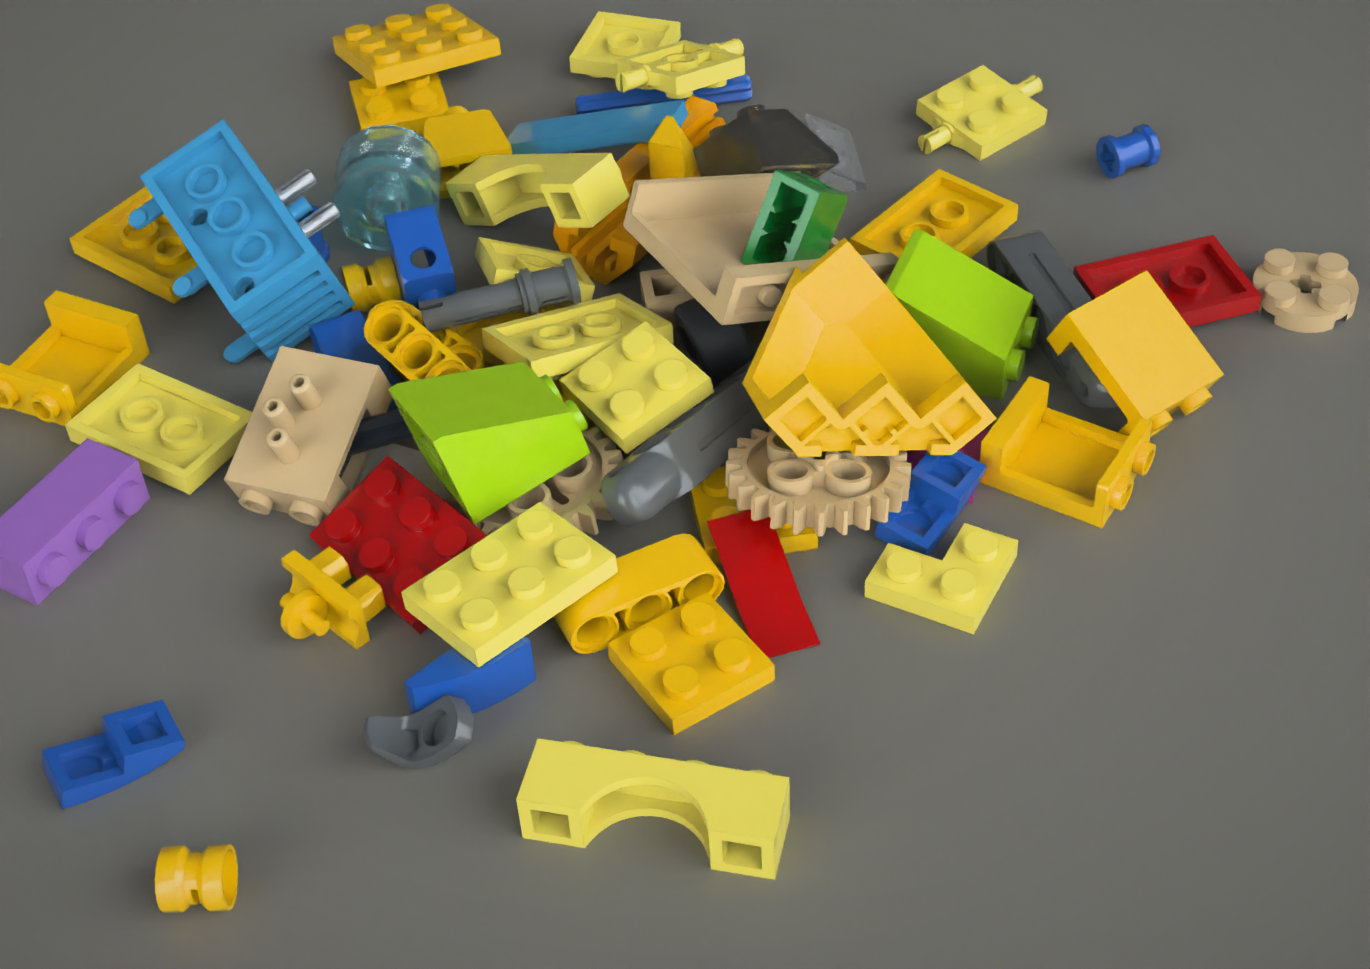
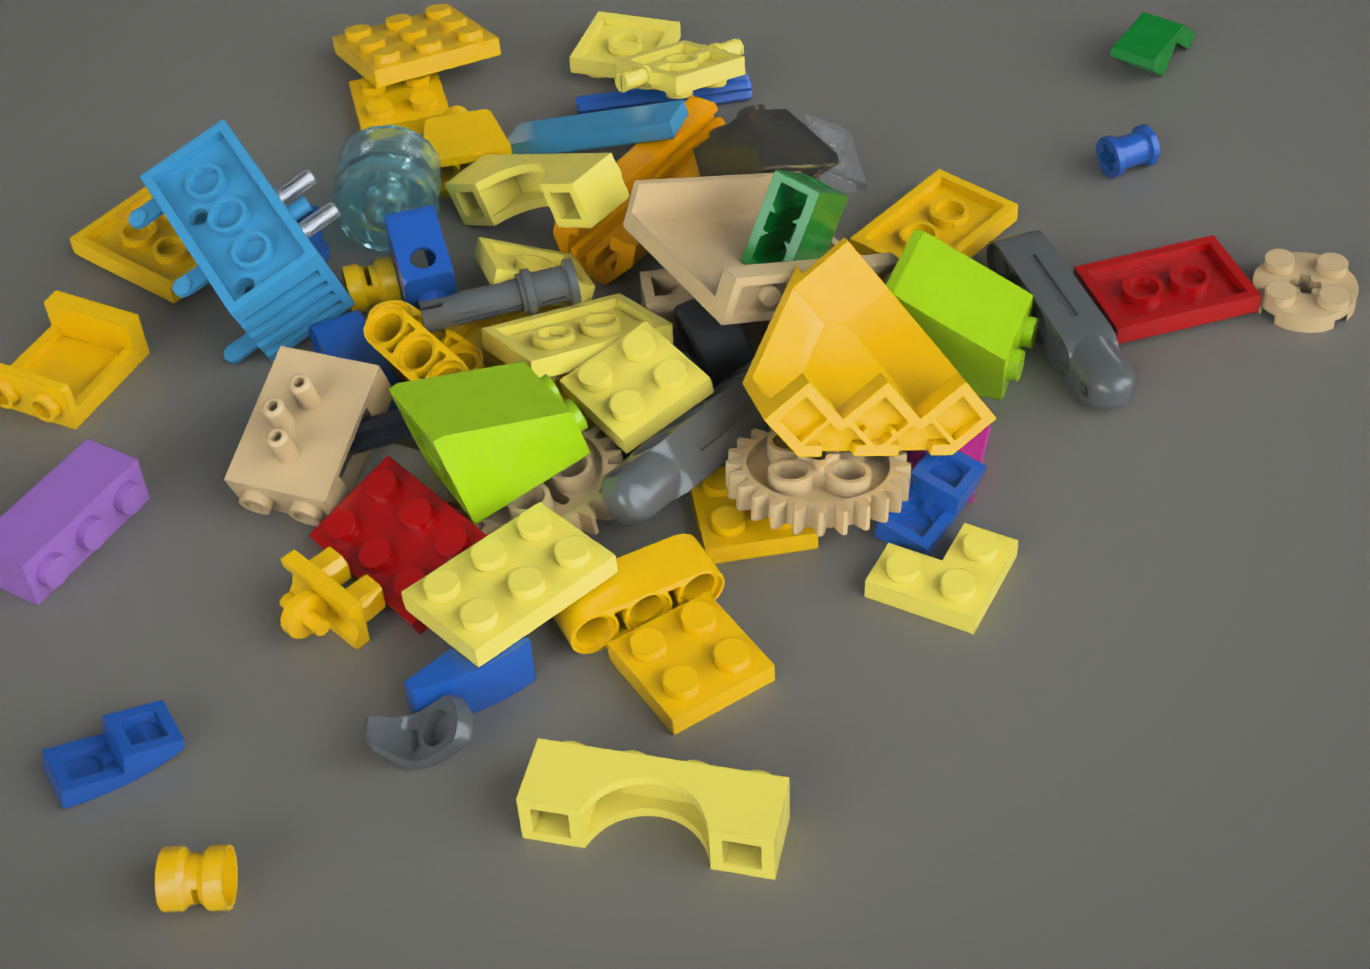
(165, 424): light yellow plate -> none
(670, 152): yellow slope -> none
(762, 584): red sticker -> none
(980, 113): light yellow plate -> none
(1063, 458): yellow panel -> none
(1140, 352): yellow panel -> none
(1151, 43): none -> green slope

